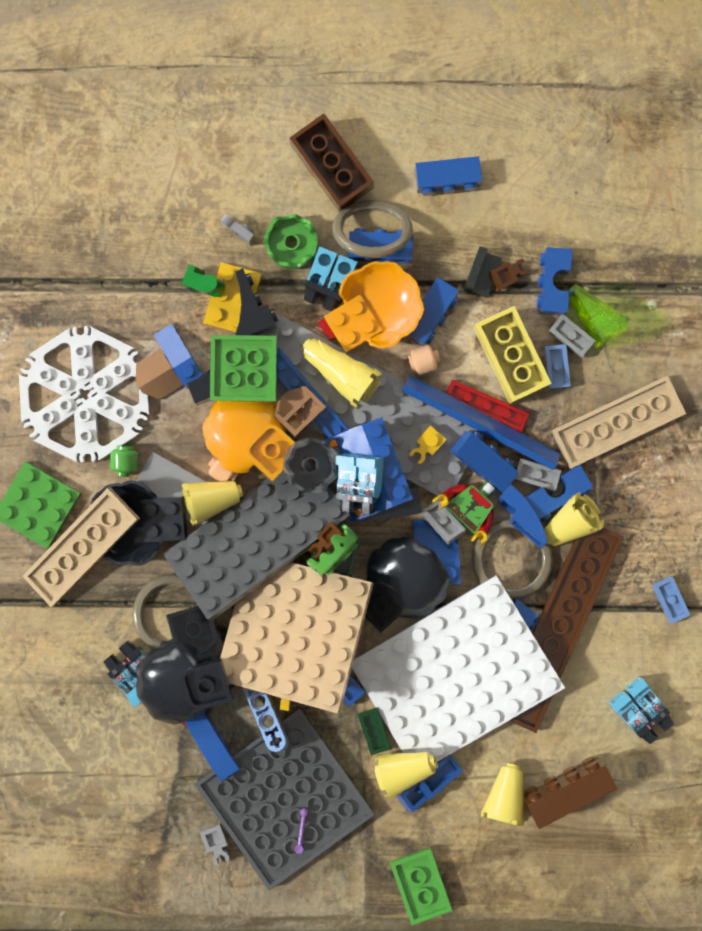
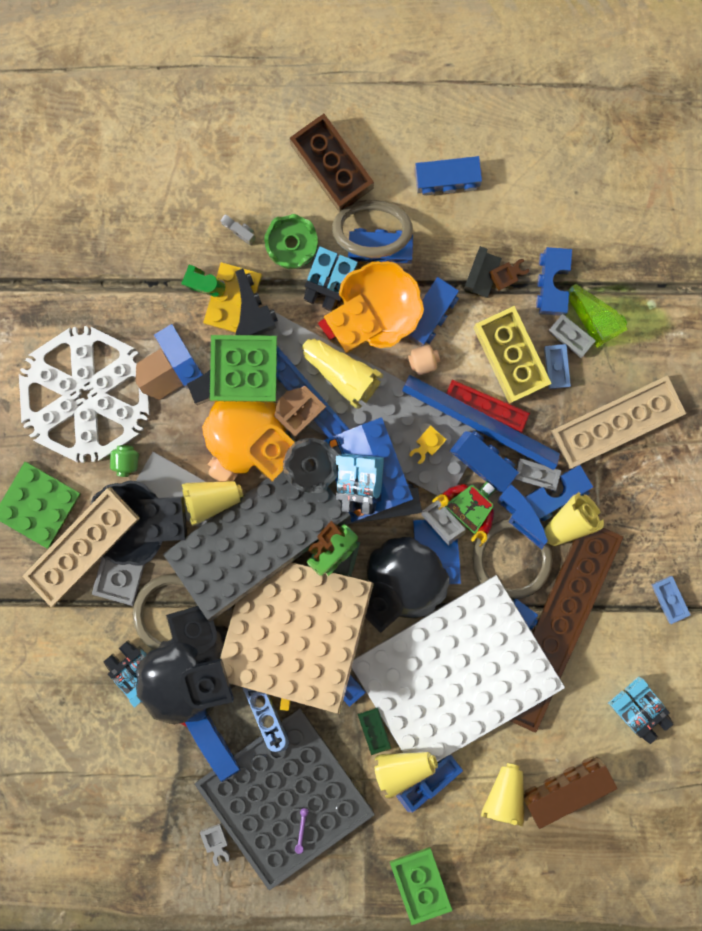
(118, 581): none -> light grey tile

